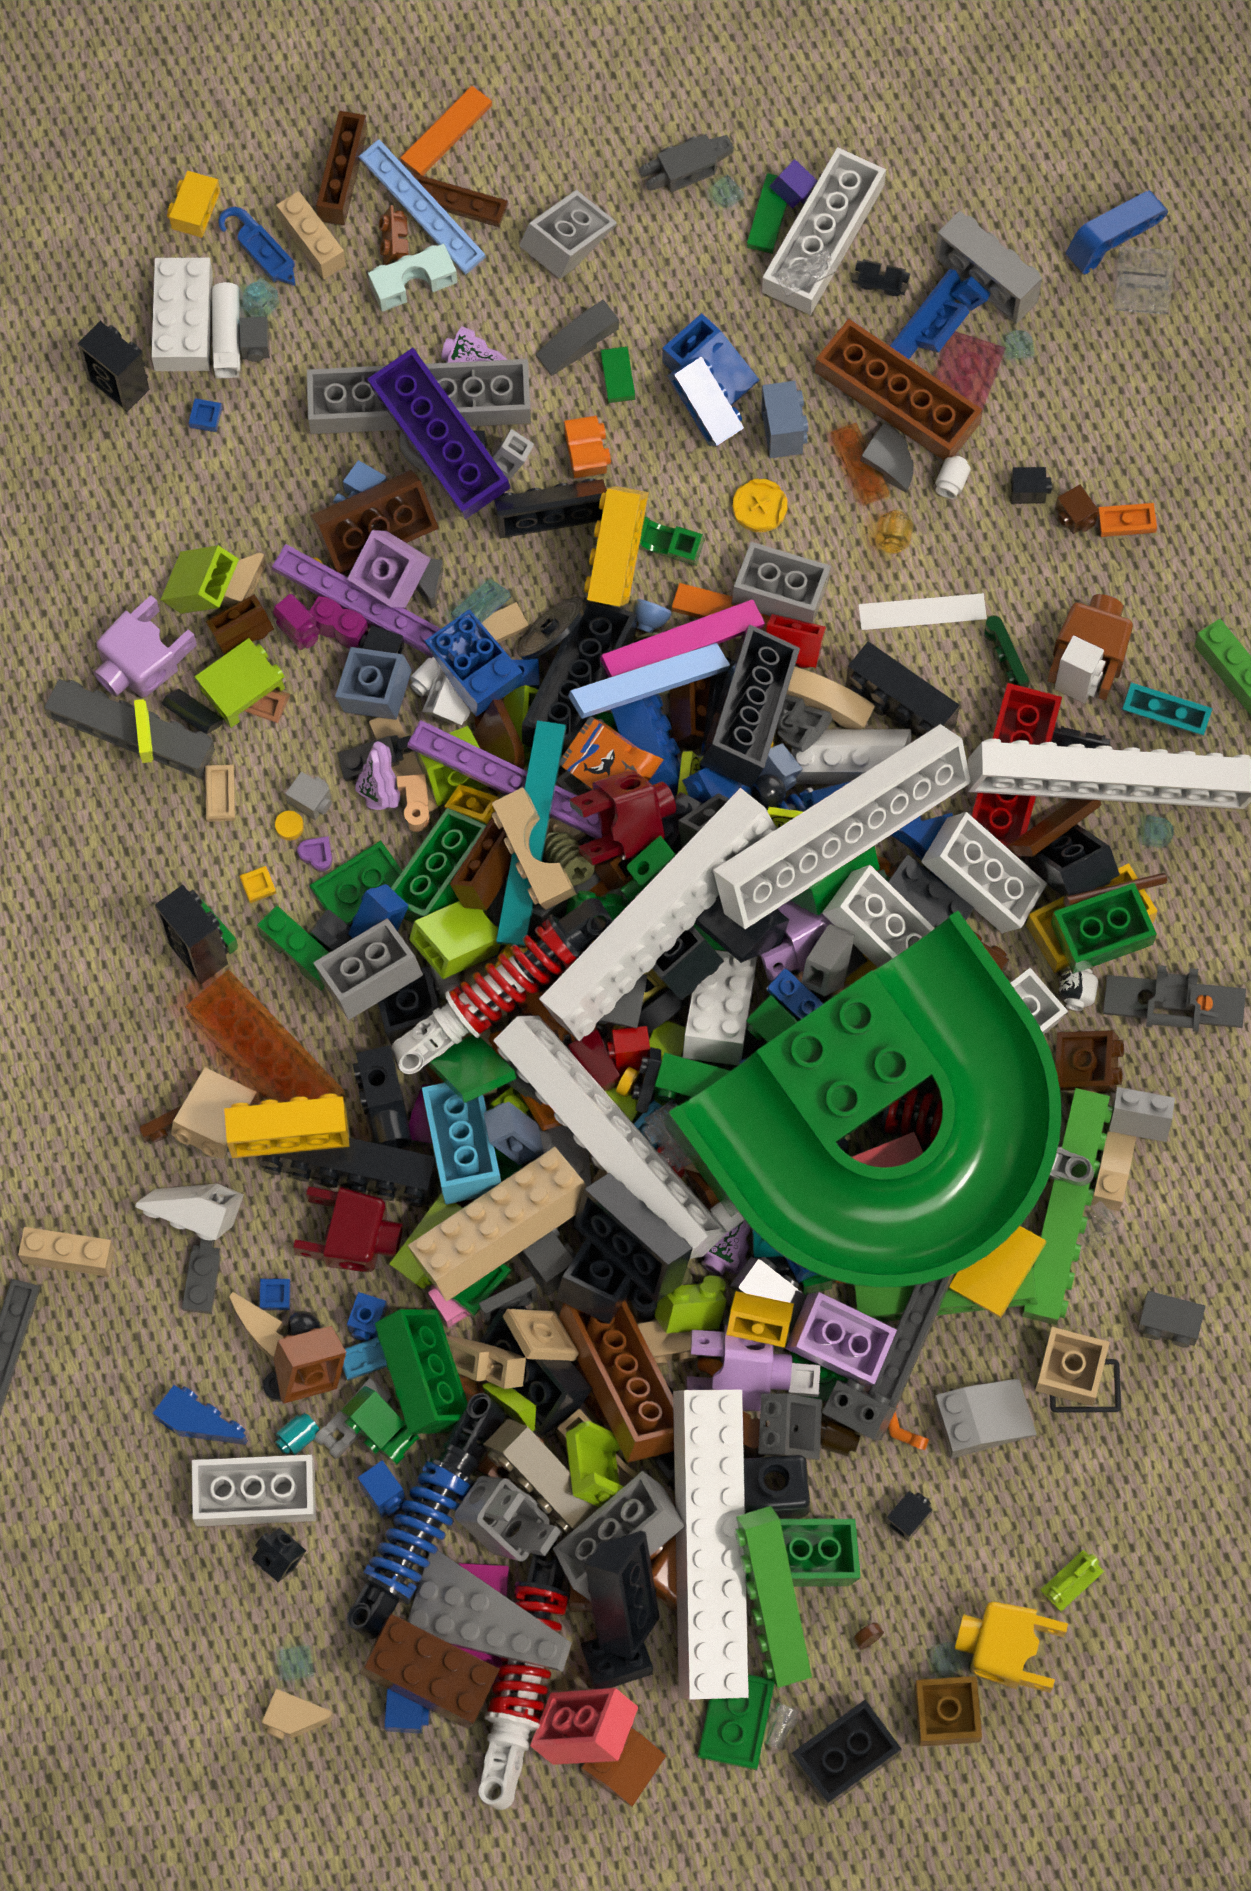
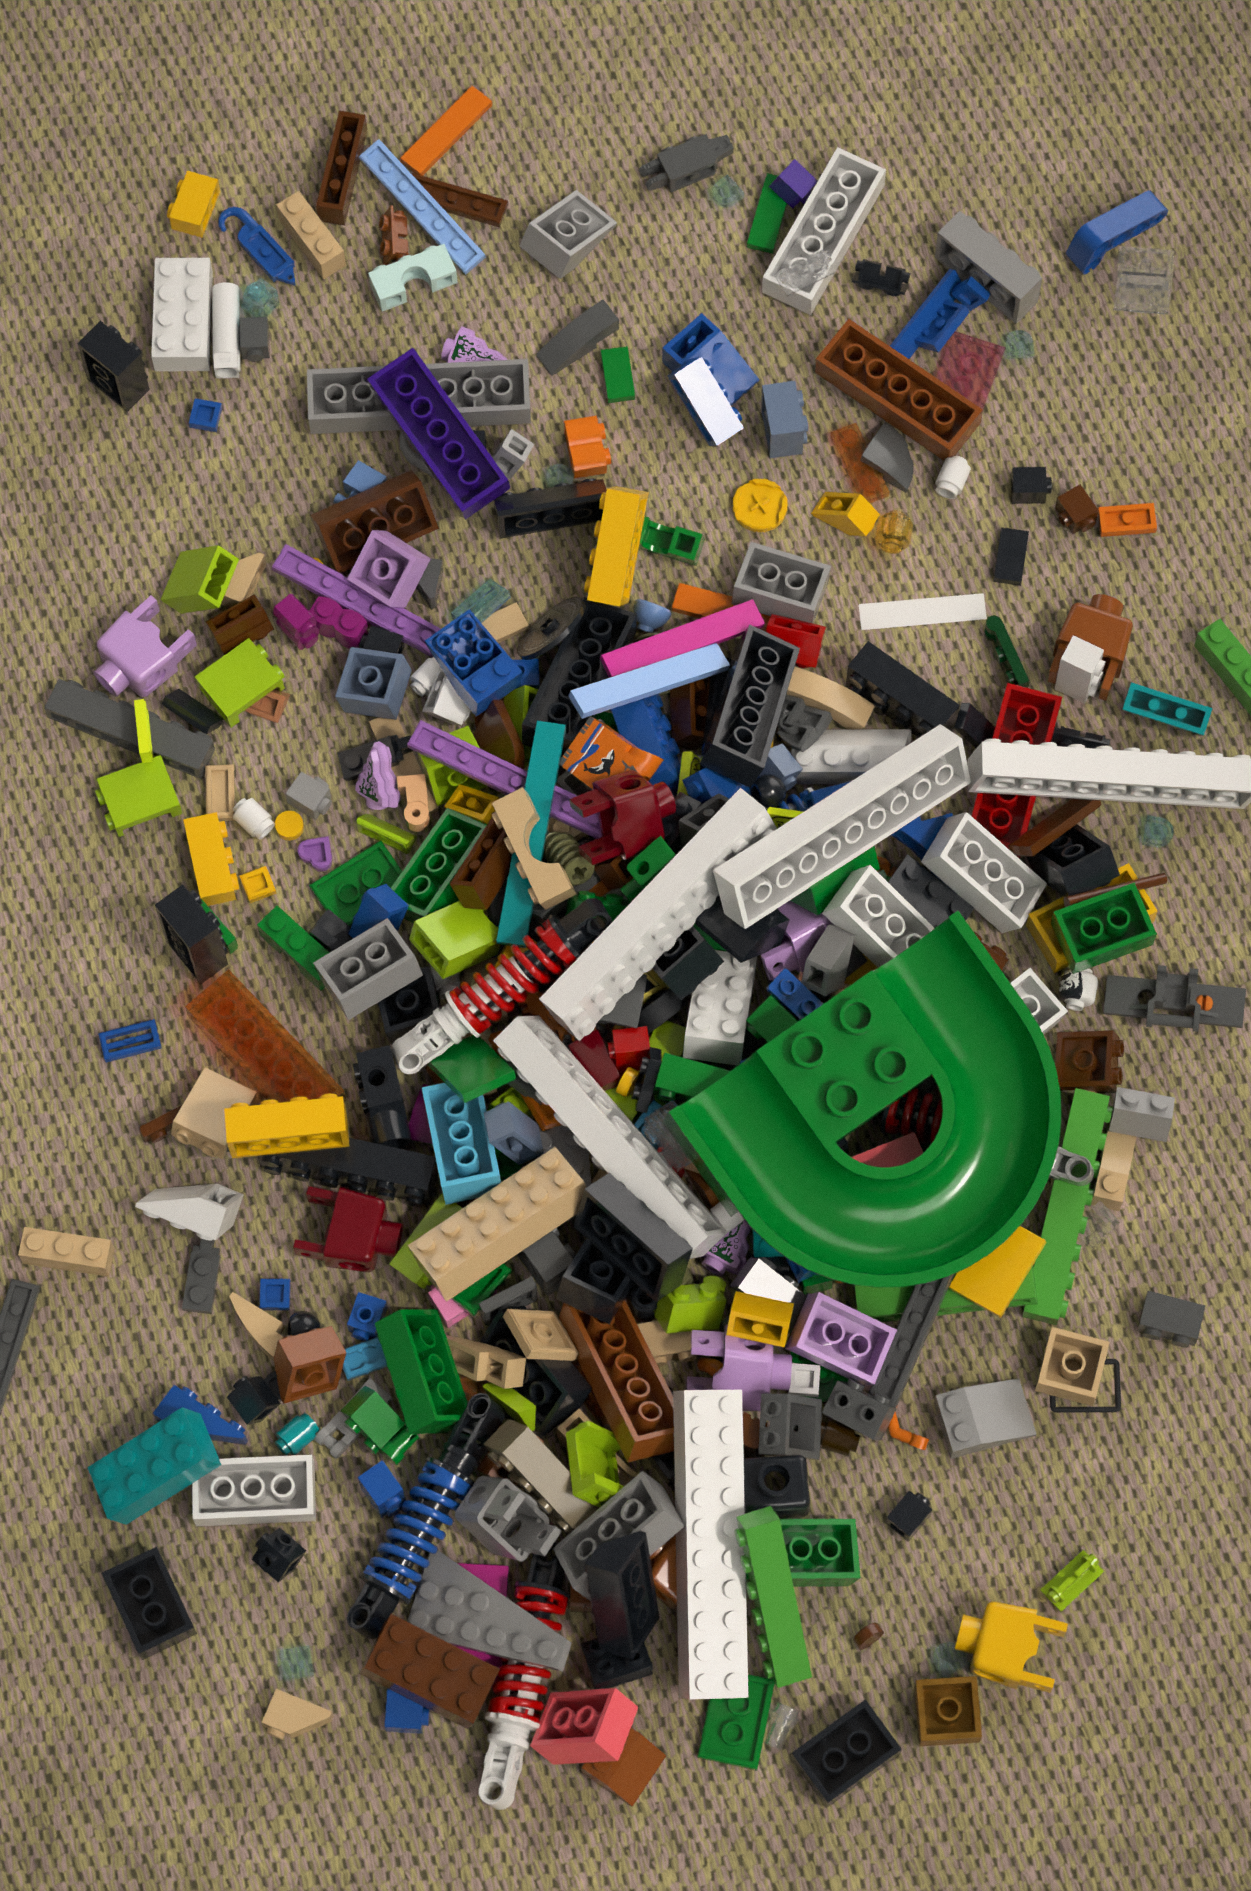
(120, 1054): none -> blue tile
(137, 795): none -> lime panel
(149, 1603): none -> black brick
(154, 1466): none -> teal brick
(211, 858): none -> yellow brick
(253, 818): none -> white brick
(253, 1399): none -> black brick
(386, 832): none -> lime slope
(558, 474): none -> clear light blue tile
(846, 512): none -> yellow slope
(973, 725): none -> black tile
(1011, 556): none -> black tile

